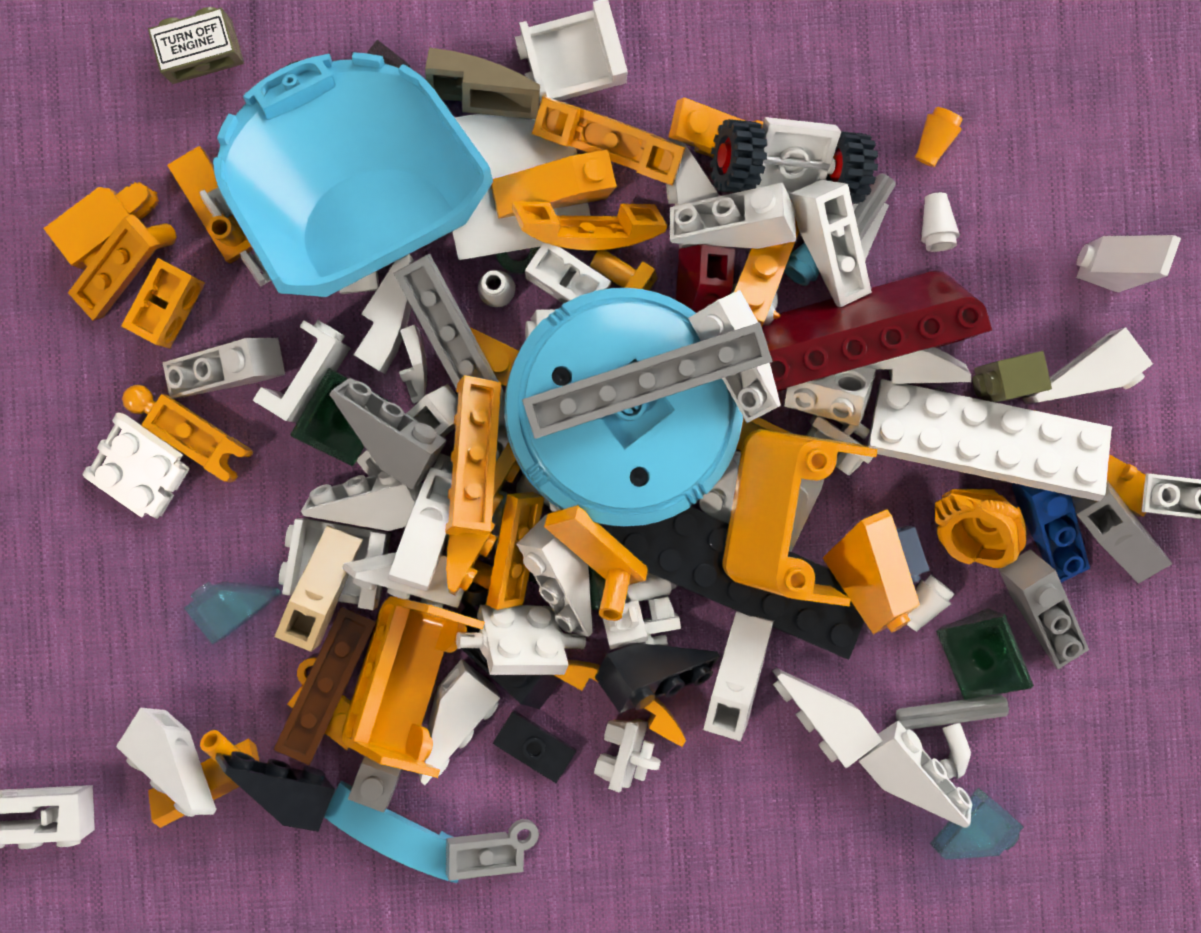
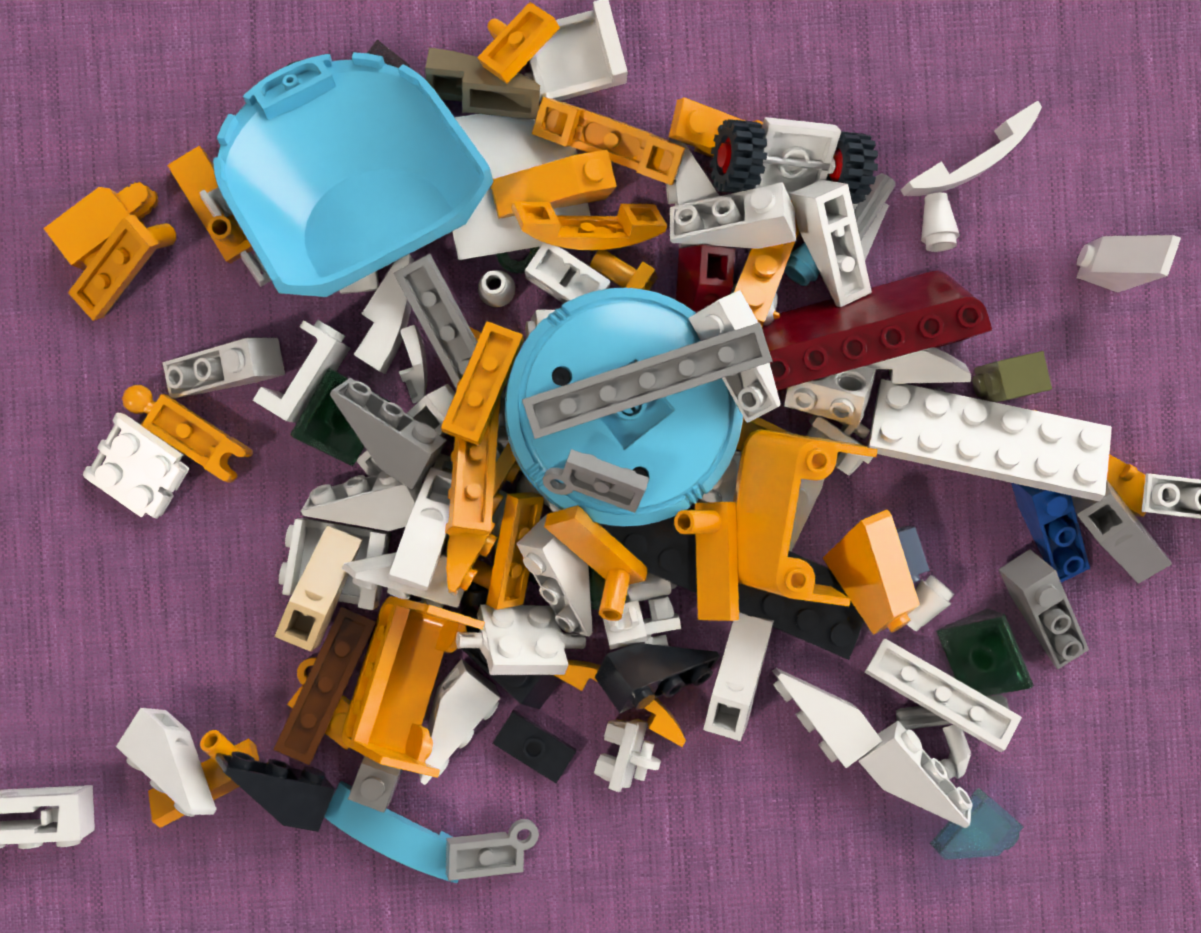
(163, 304): light orange brick -> none
(195, 45): brick -> none
(226, 606): clear light blue slope -> none
(482, 383): none -> light orange piece
(517, 41): none -> light orange plate
(598, 480): none -> light grey hinge
(715, 558): none -> light orange piece
(938, 134): light orange cone -> none
(943, 695): none -> white plate
(980, 527): light orange helmet -> none
(1009, 133): none -> white slope
(1105, 365): white slope -> none

